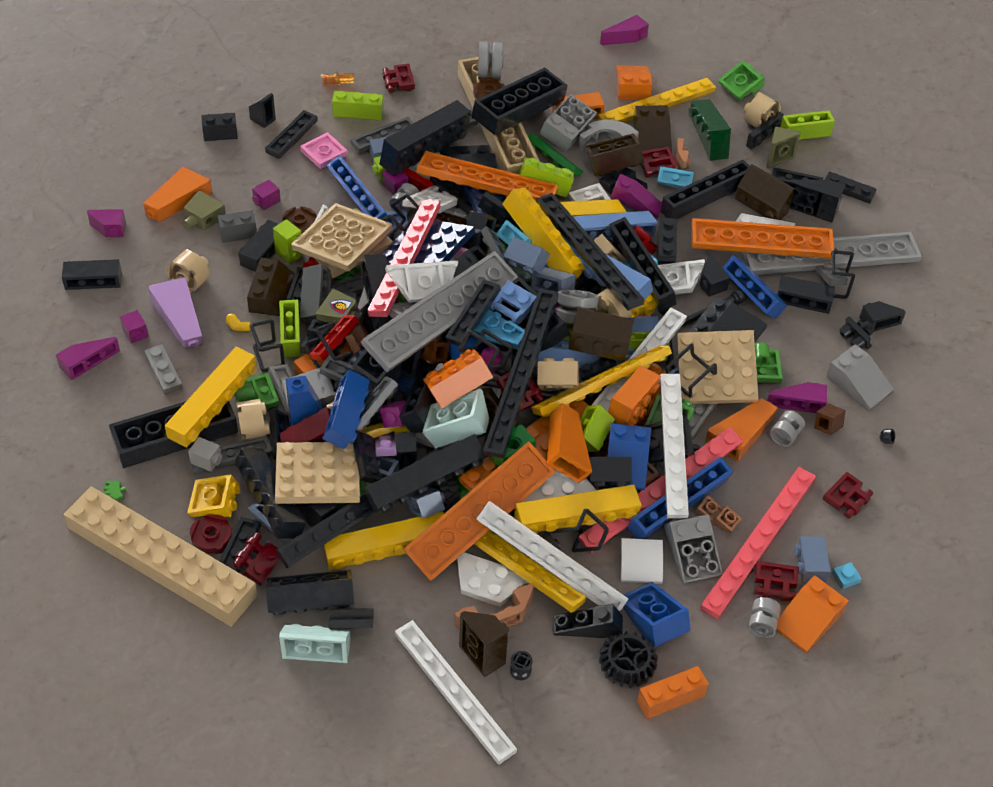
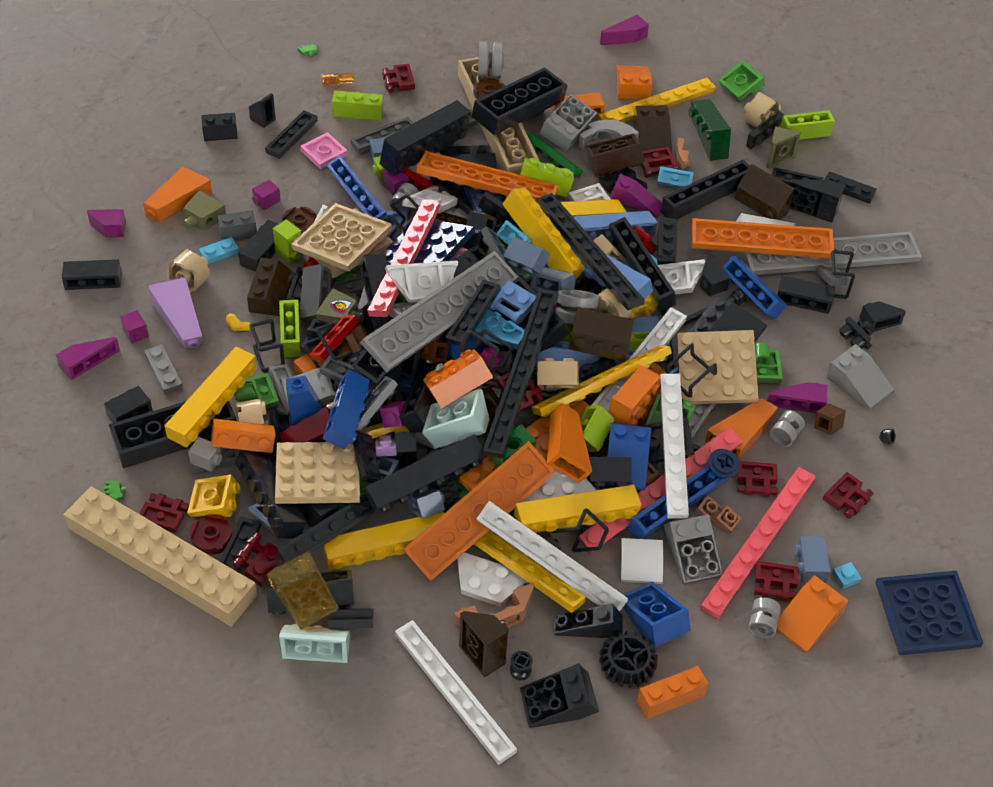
(128, 405): none -> black brick
(164, 517): none -> dark red plate
(219, 250): none -> medium azure plate
(242, 435): none -> orange brick
(302, 590): none -> clear yellow slope
(308, 50): none -> bright green piece
(559, 697): none -> black slope
(732, 464): none -> dark blue gear
(757, 473): none -> dark red plate
(928, 613): none -> dark blue plate

